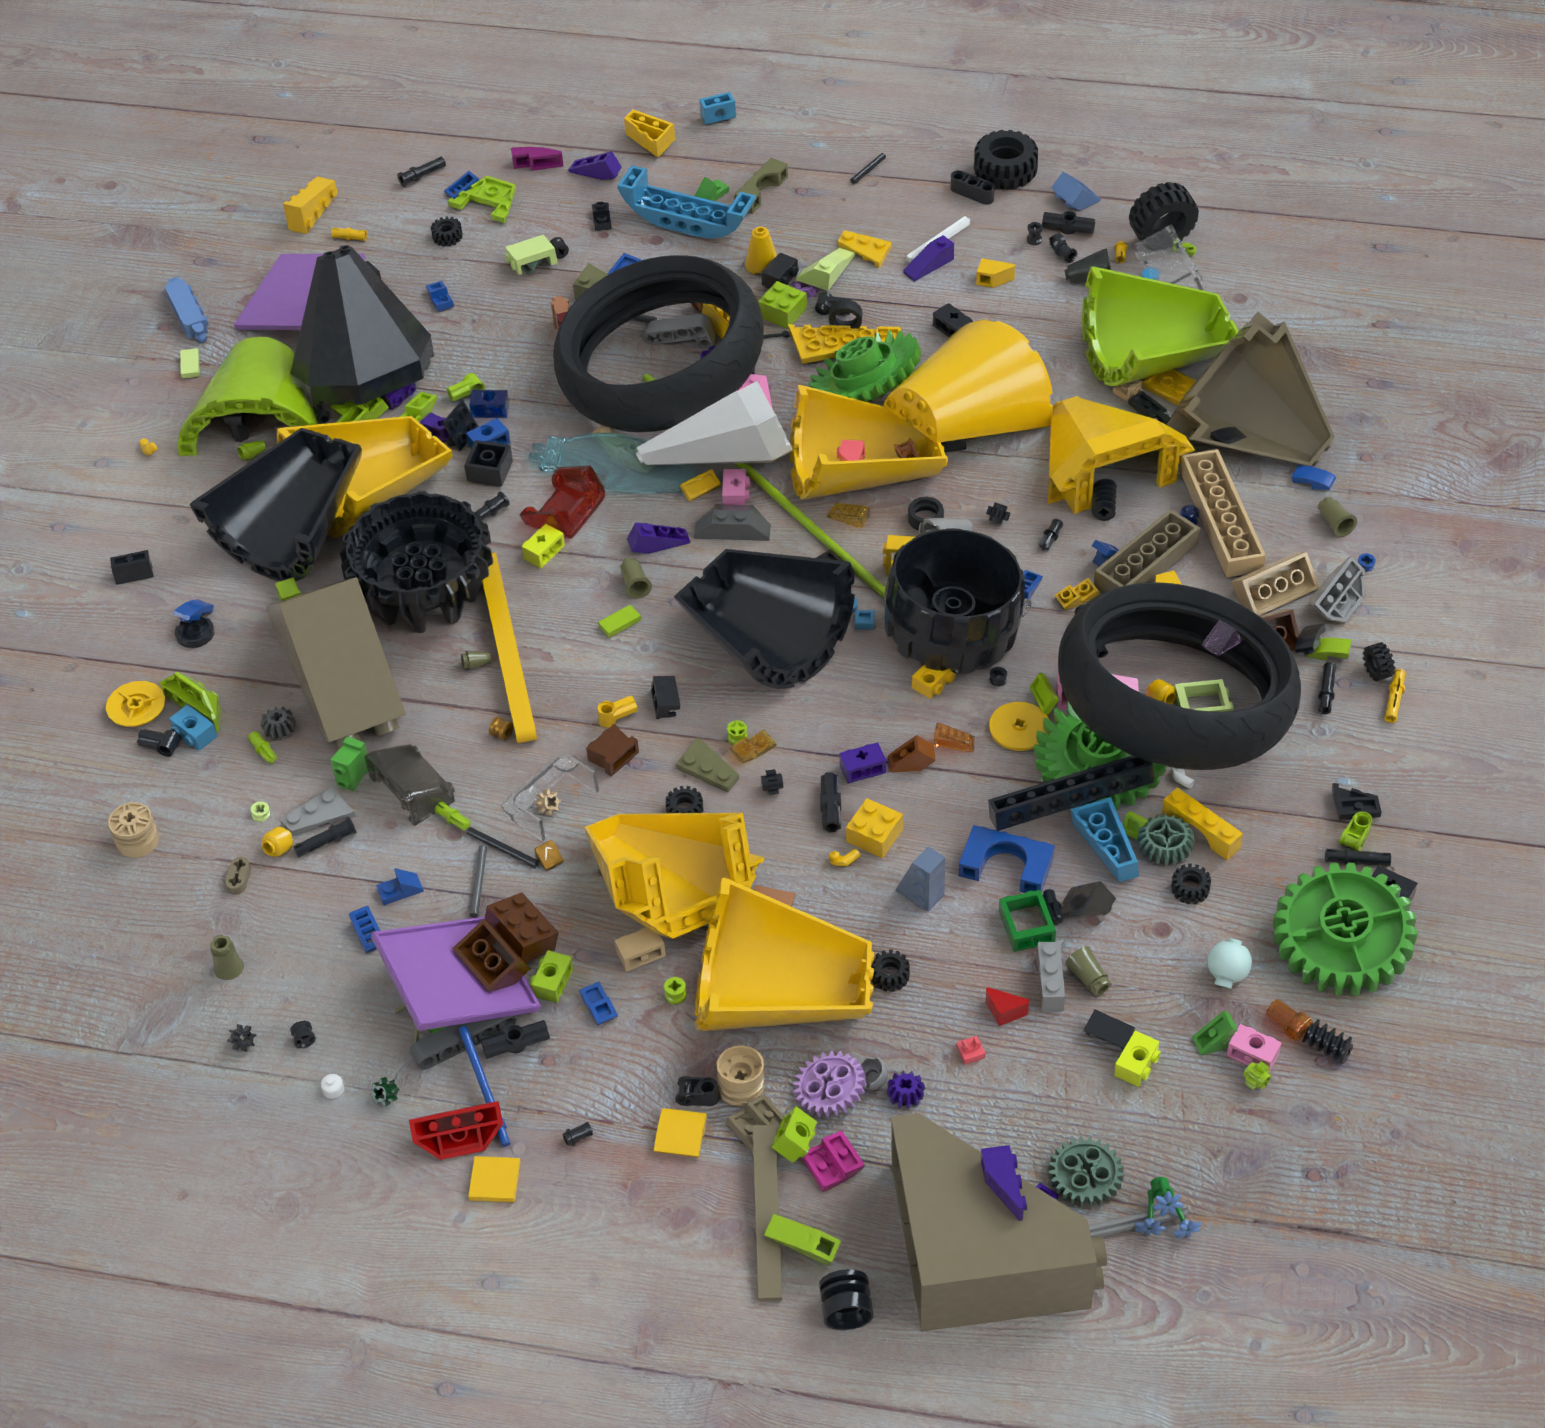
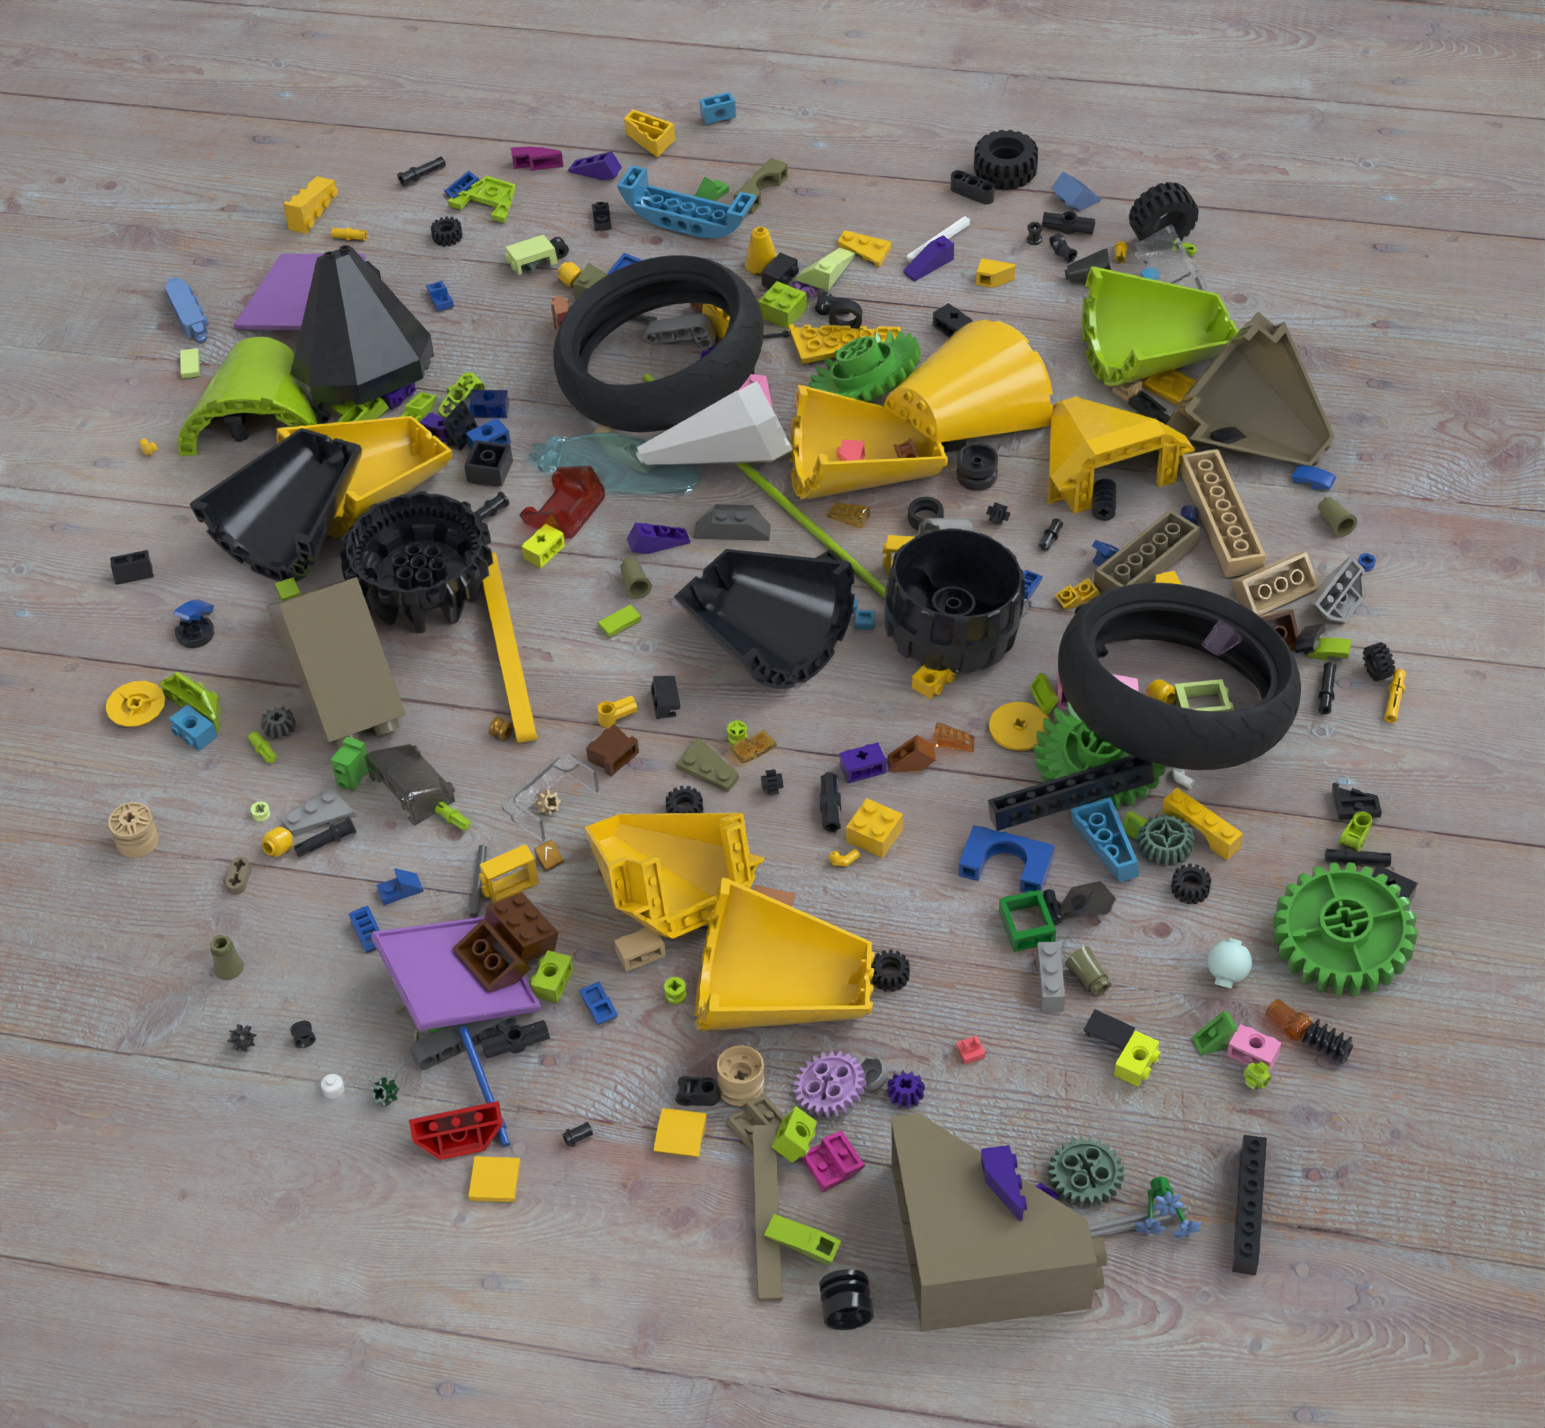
(164, 743): black piece -> none
(251, 449): lime cone -> none
(461, 381): none -> lime beam
(473, 659): olive cone -> none
(503, 847): black bar -> none
(512, 883): none -> yellow window
(568, 273): none -> yellow head
(700, 485): yellow tile -> none
(735, 487): bright pink brick -> none
(868, 168): black bar -> none
(924, 880): sand blue wedge -> none
(977, 466): none -> black wheel
(998, 681): black bush -> none
(1006, 1006): red slope -> none
(1249, 1205): none -> black brick

